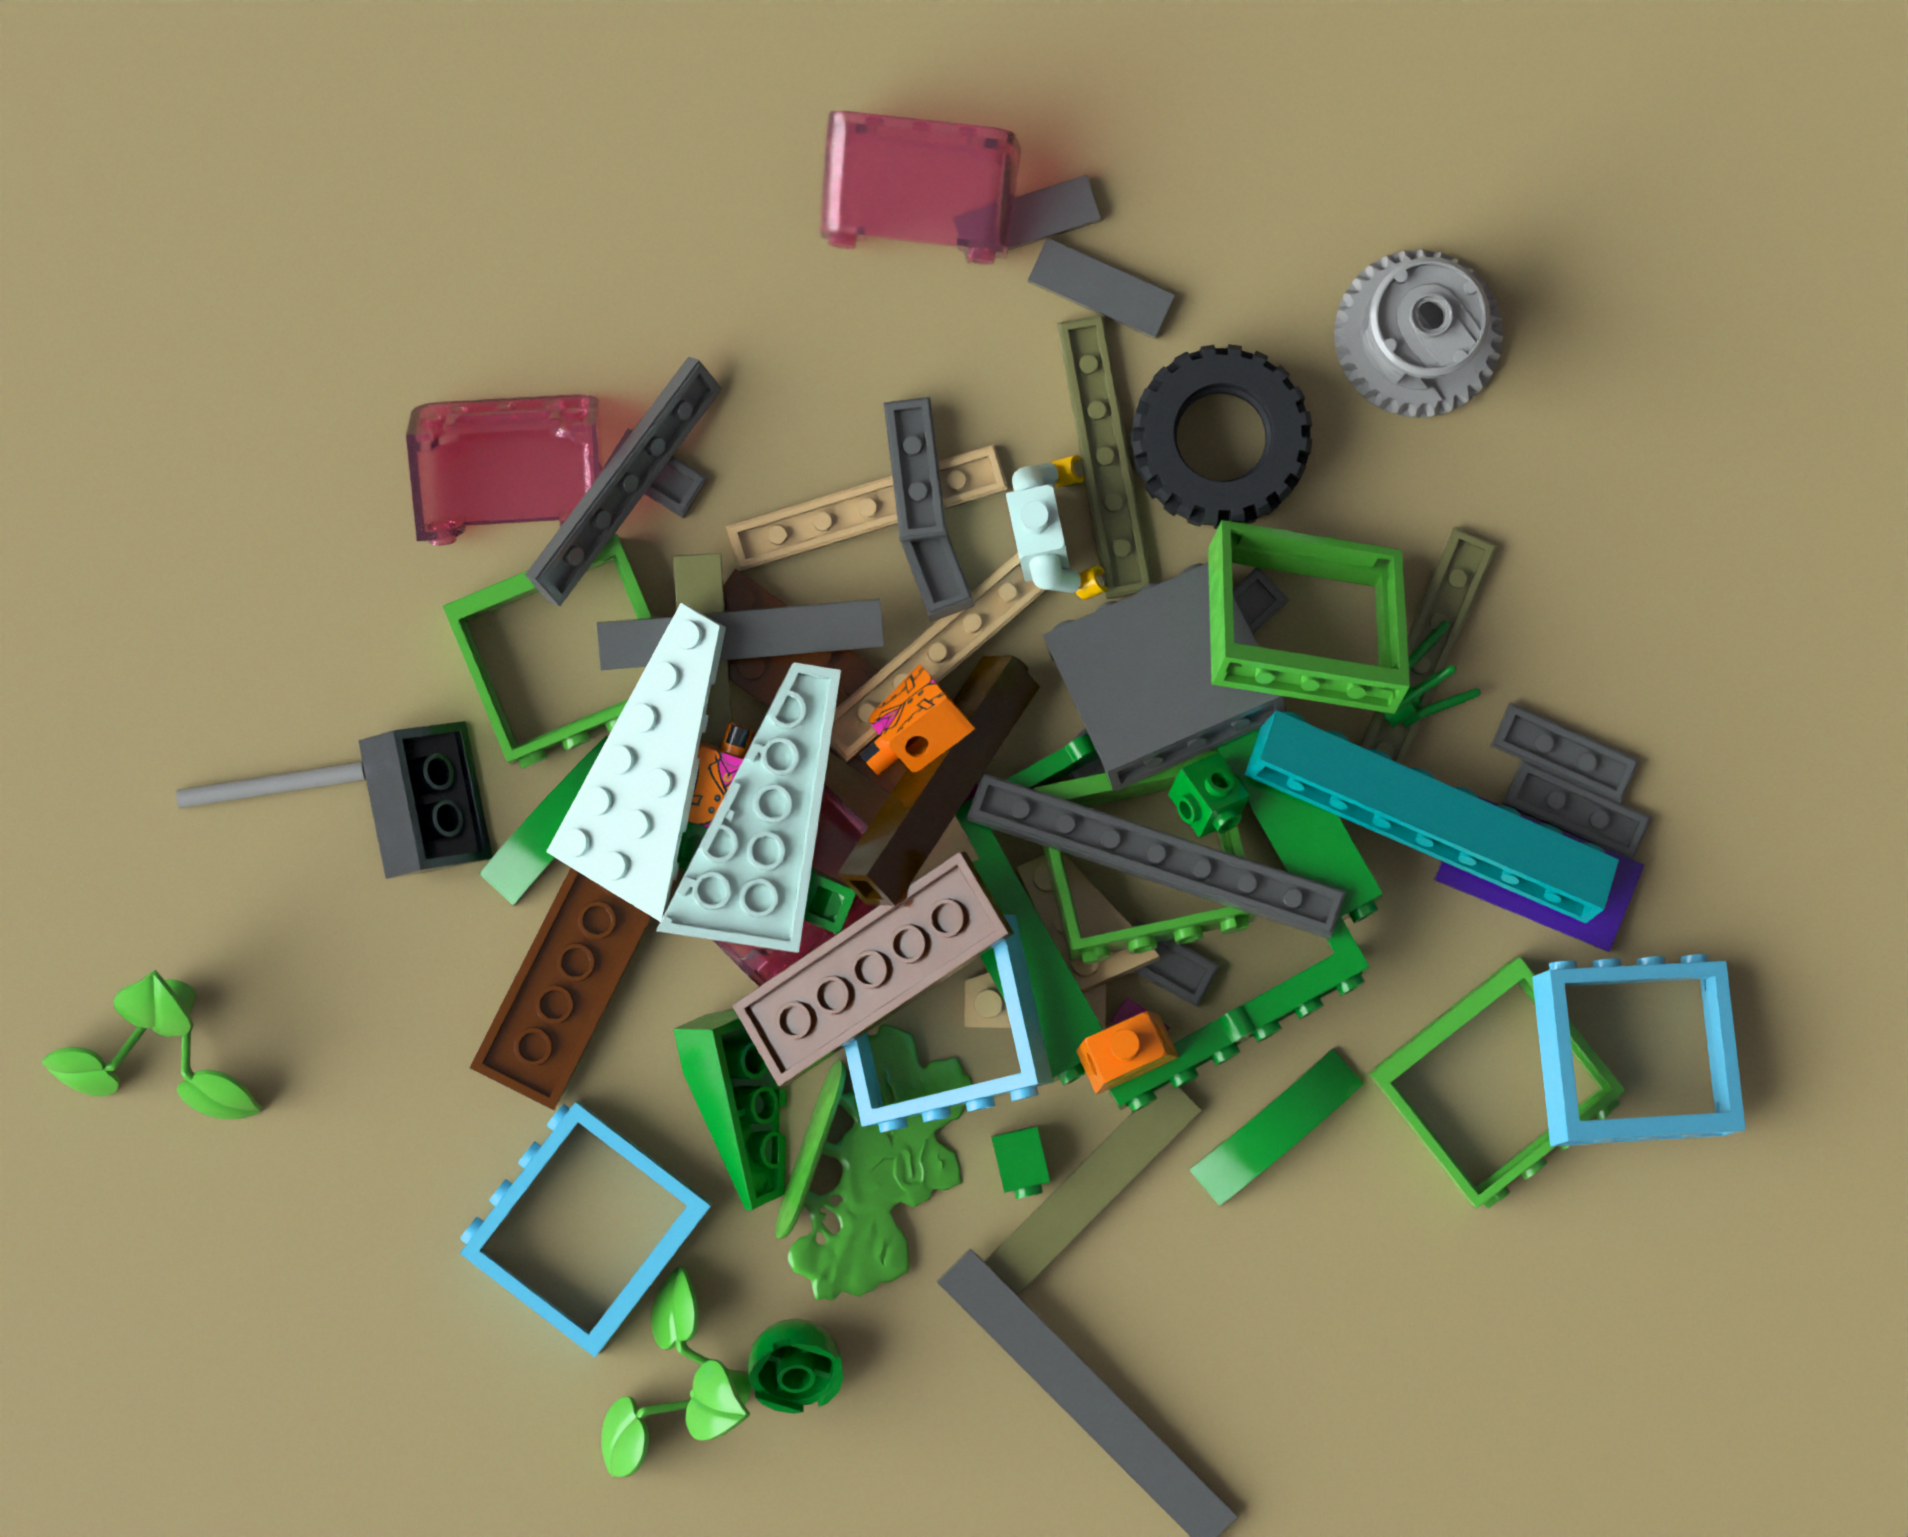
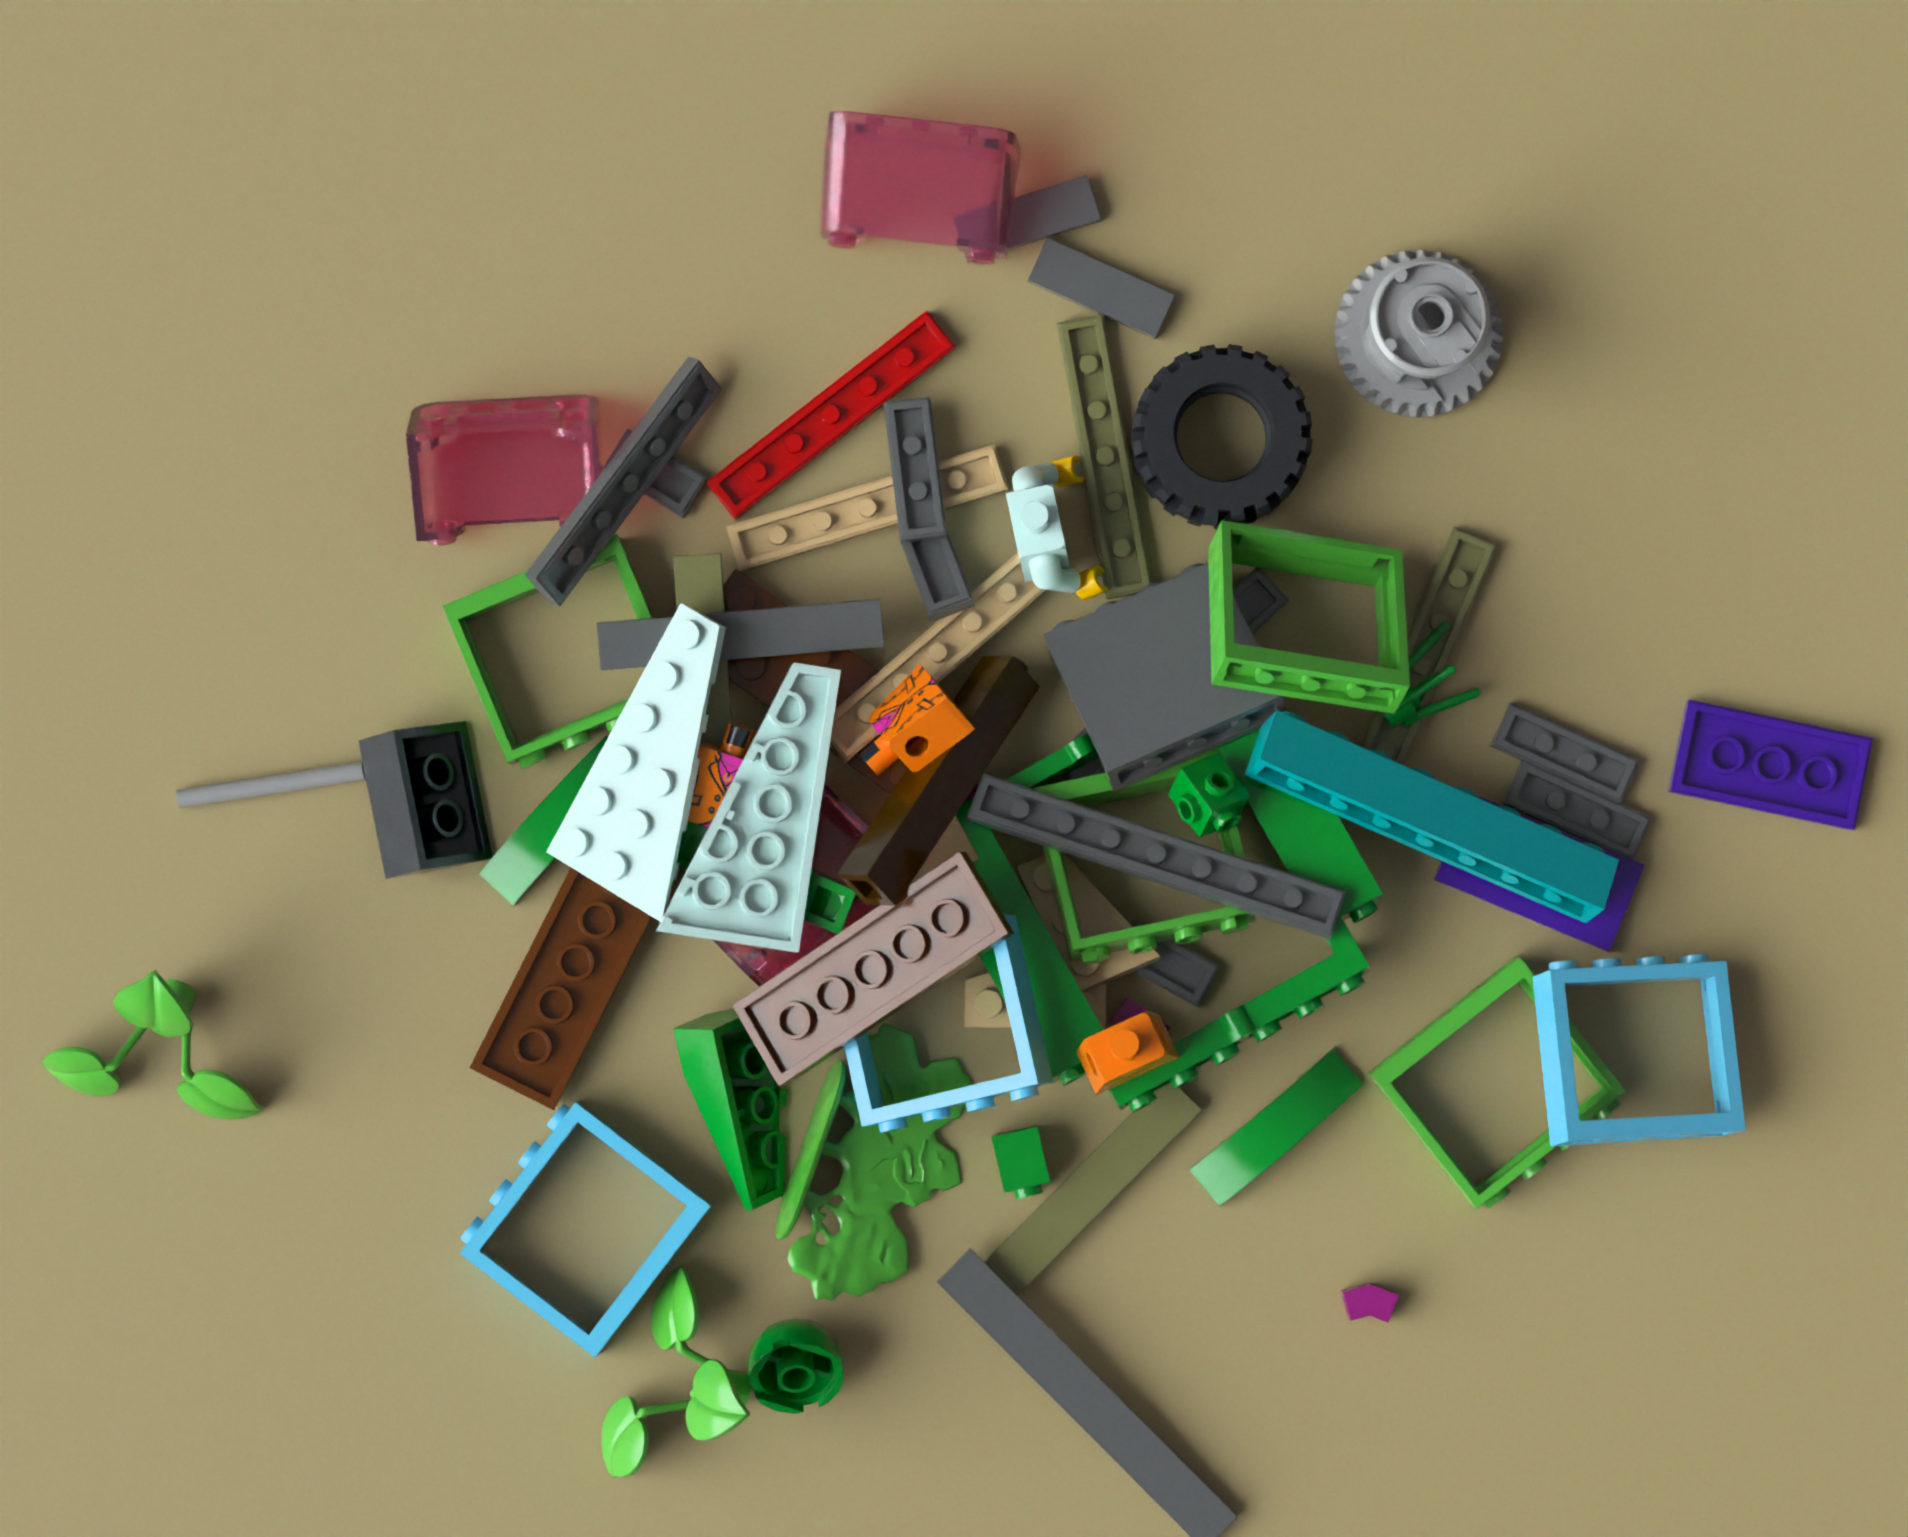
(831, 415): none -> red tile
(1369, 1301): none -> magenta piece
(1770, 765): none -> dark purple tile

